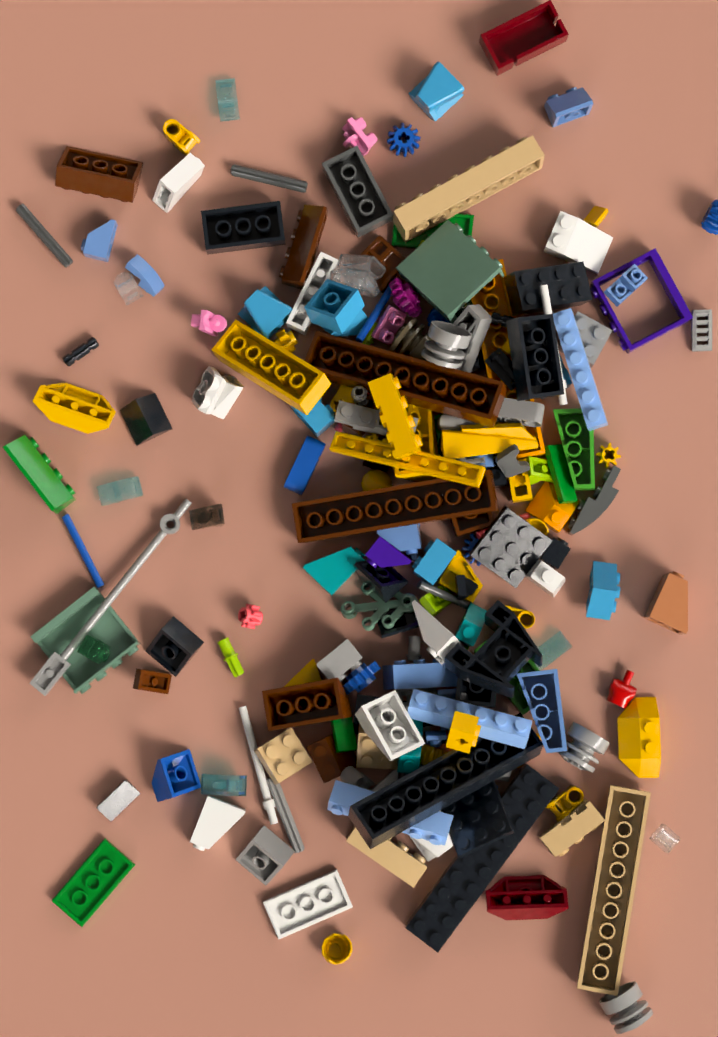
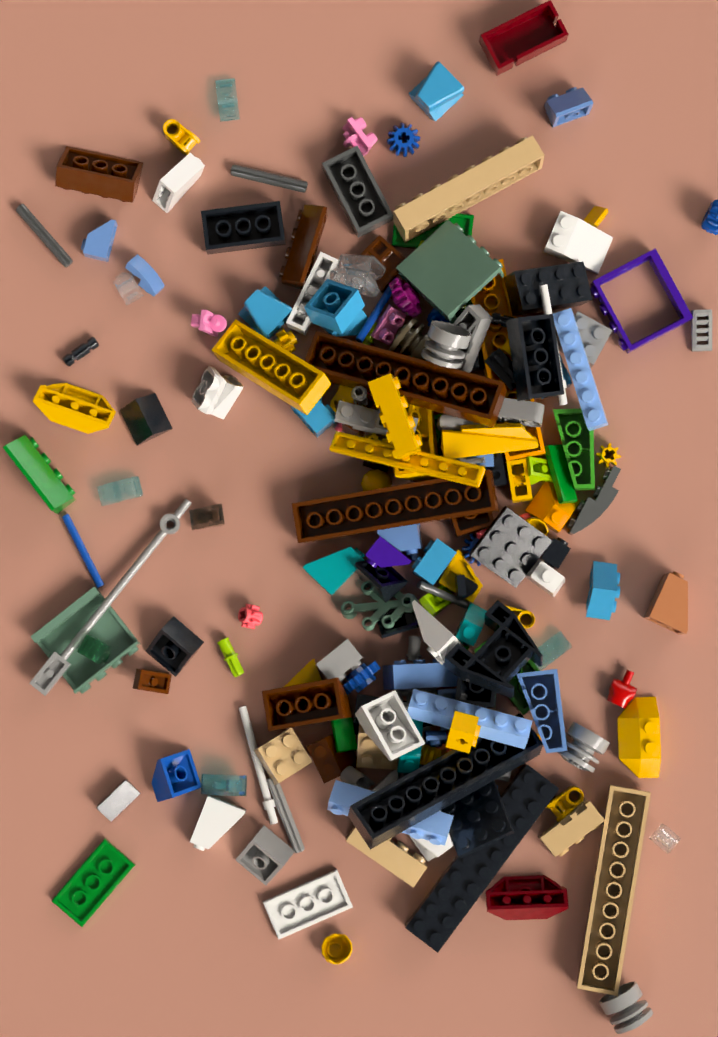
(304, 465): blue beam -> none
(509, 464): dark grey piece -> none
(625, 285): medium blue slope -> none

